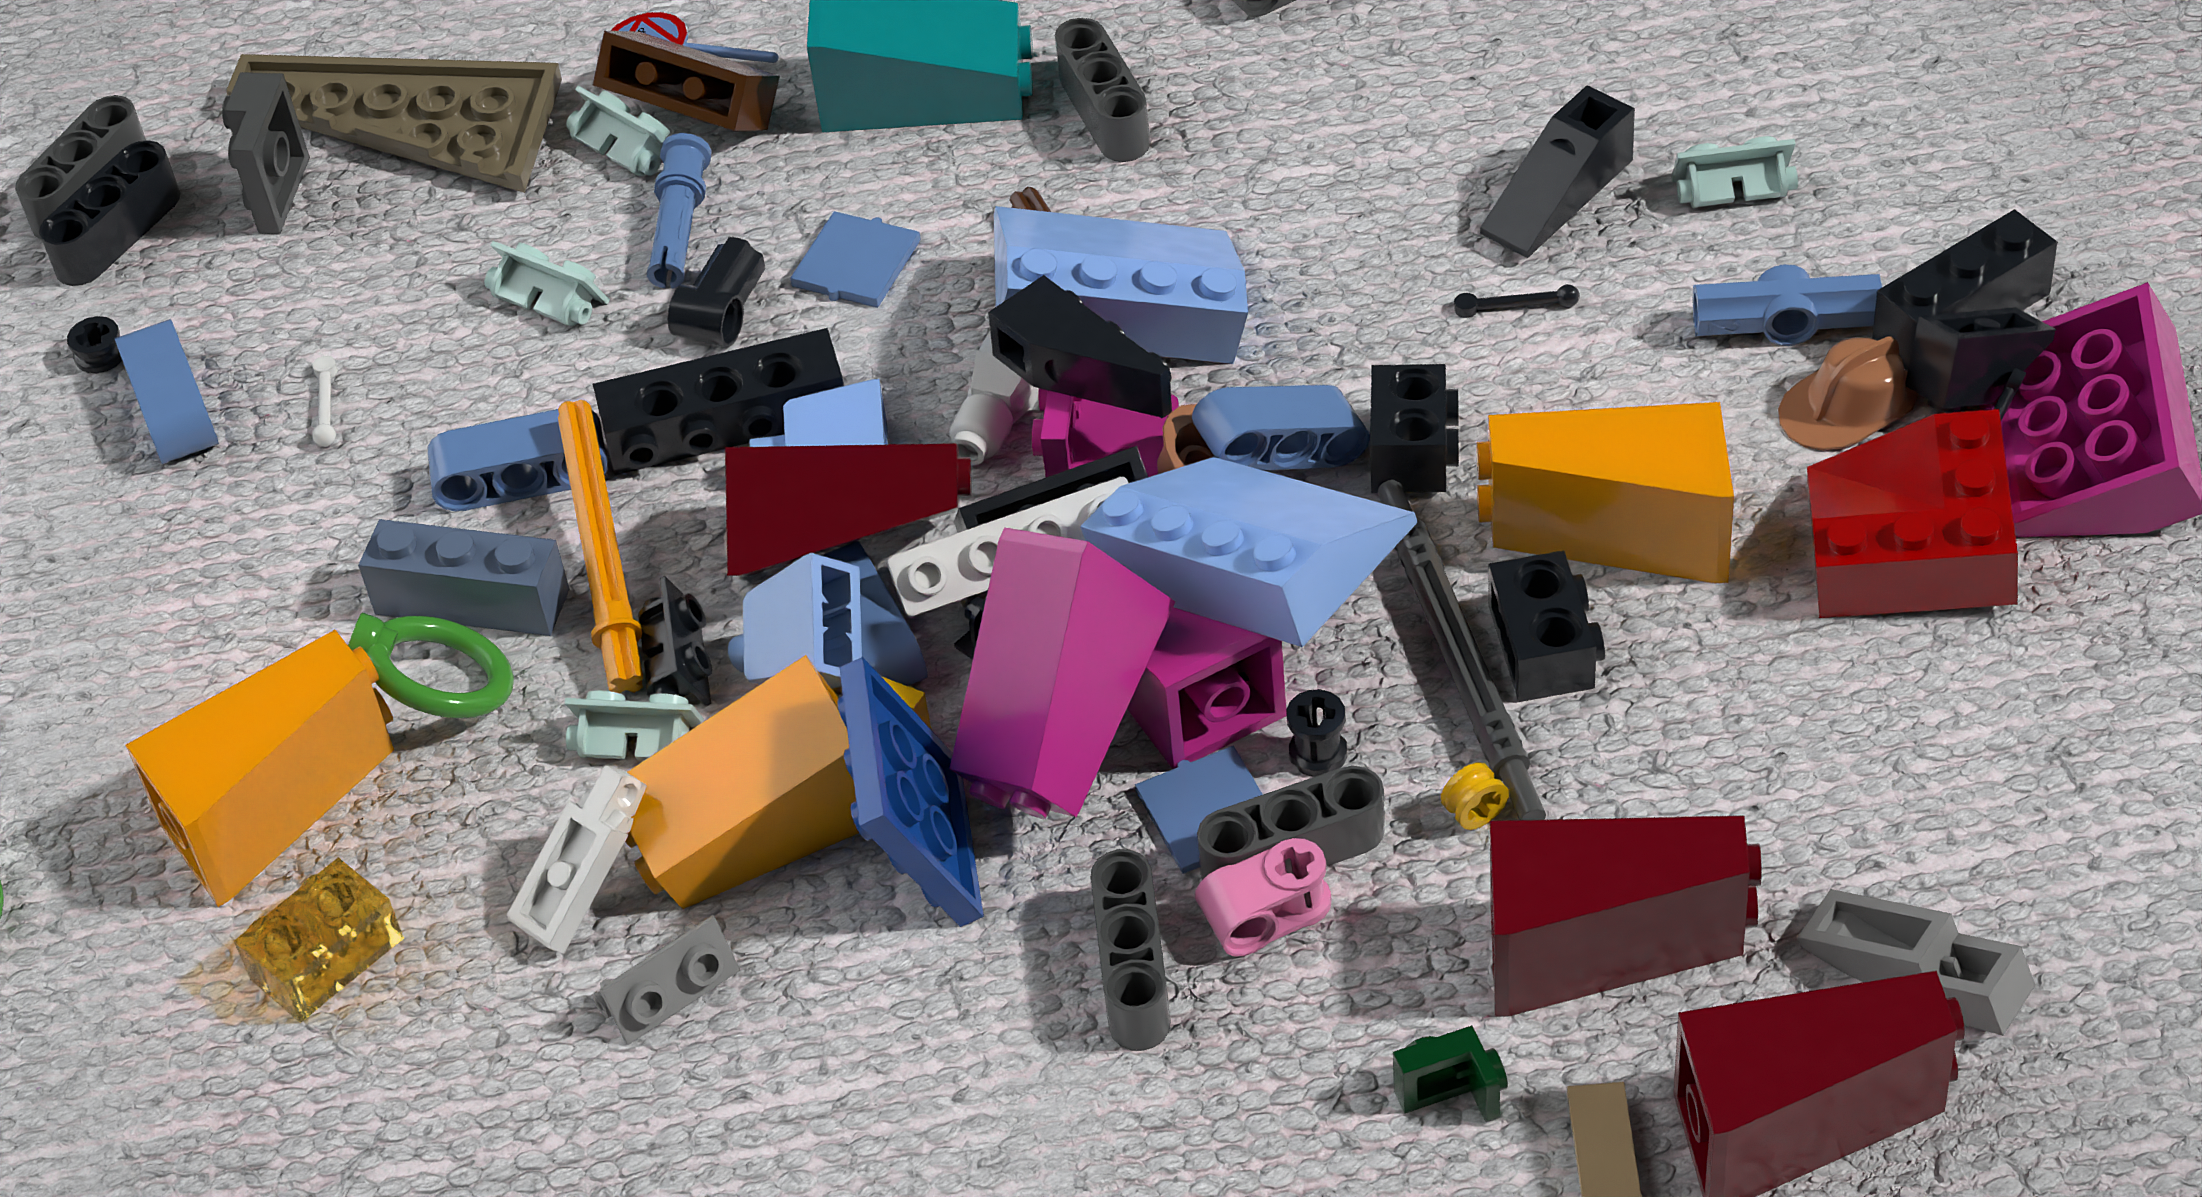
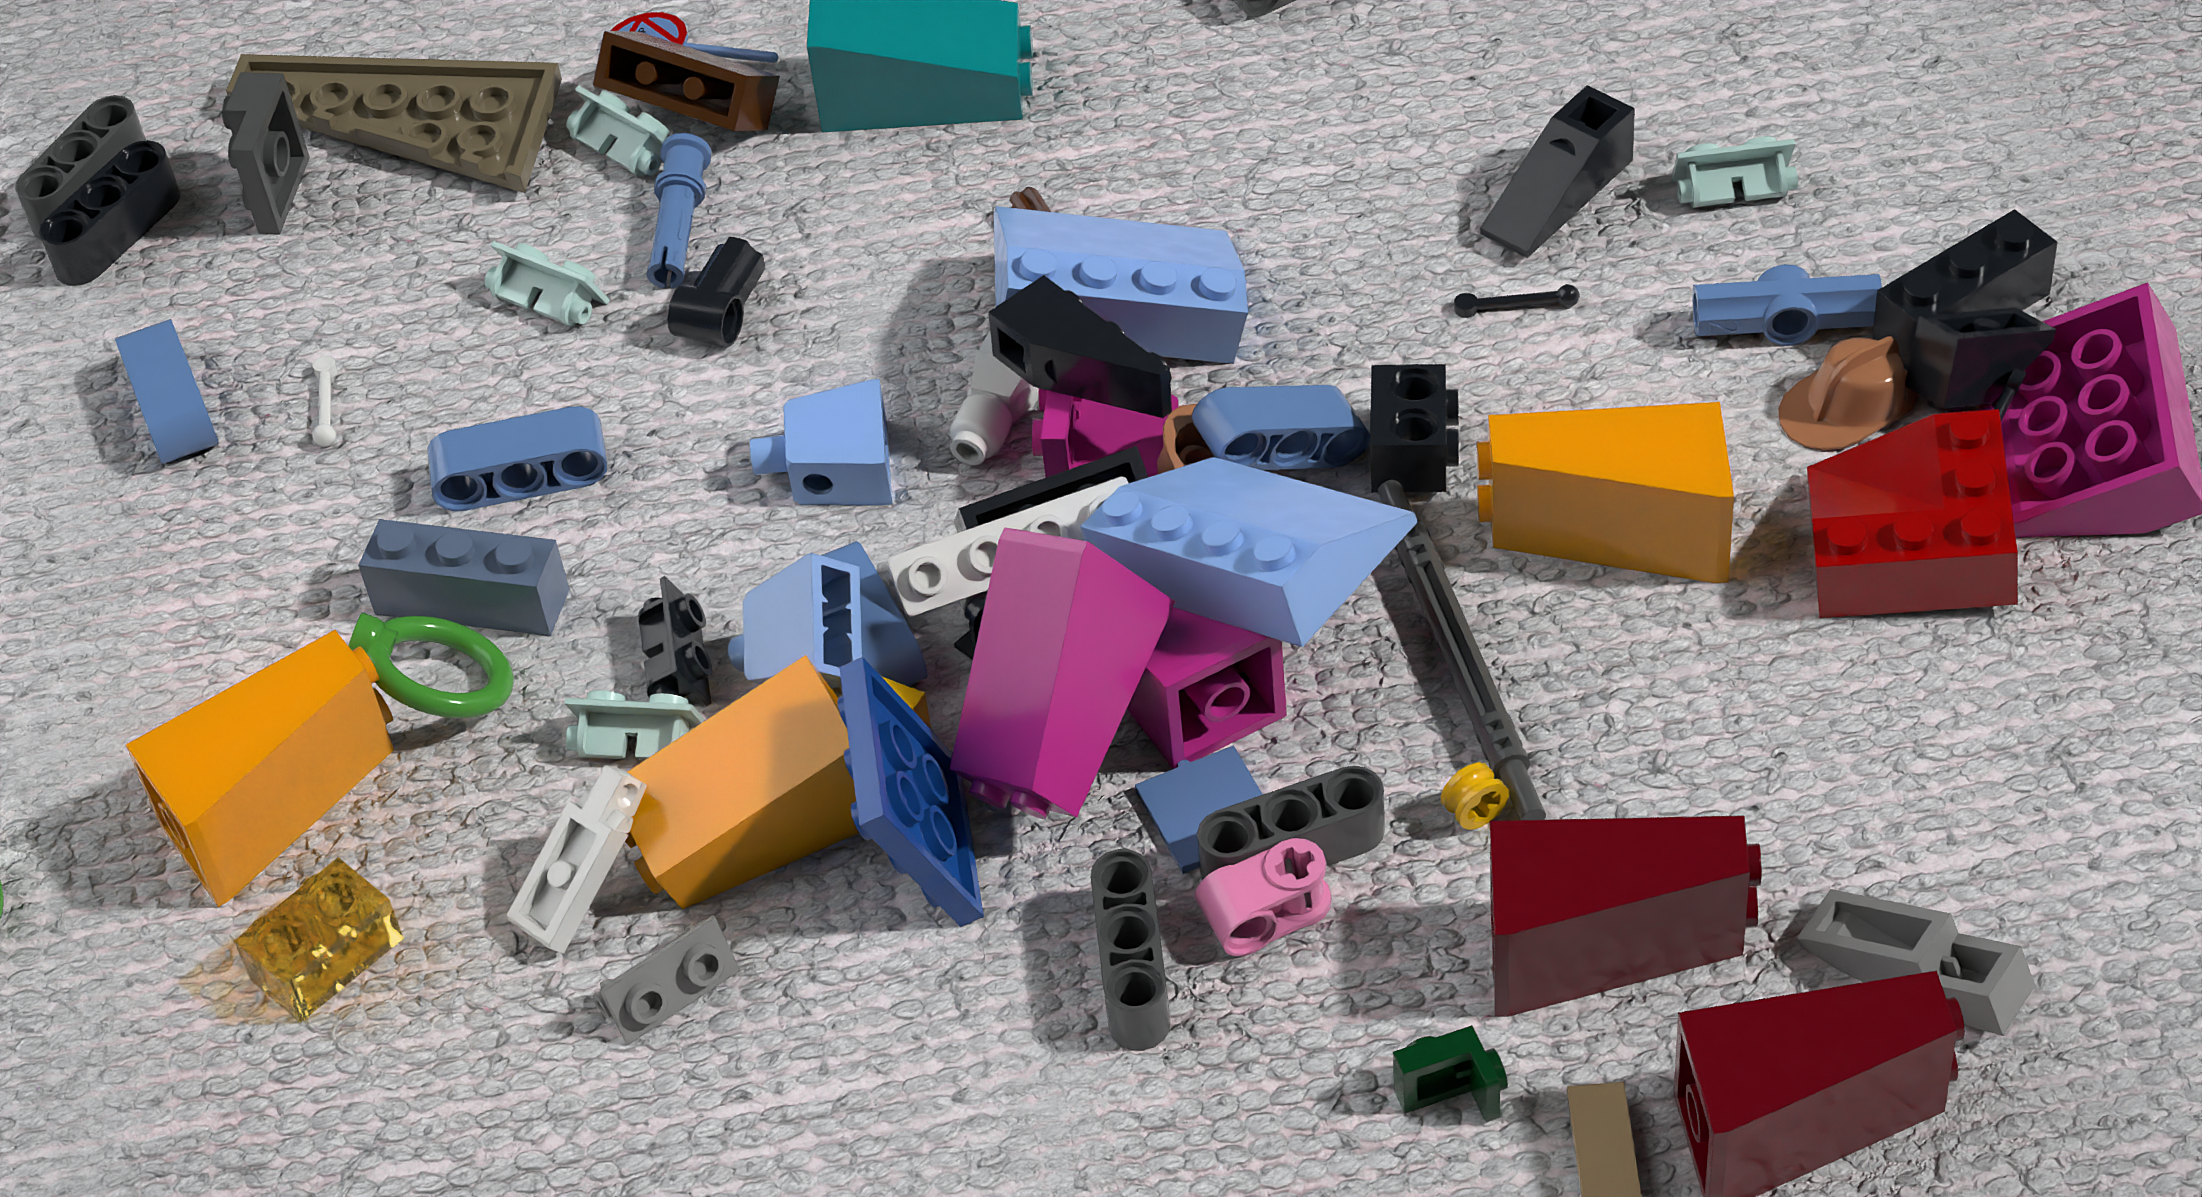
(92, 332): black bush -> none
(614, 627): light orange axle -> none
(711, 400): black brick -> none
(828, 496): dark red slope -> none
(855, 259): medium blue piece -> none
(1102, 89): dark grey beam -> none
(1303, 724): black bush -> none
(1544, 625): black brick -> none

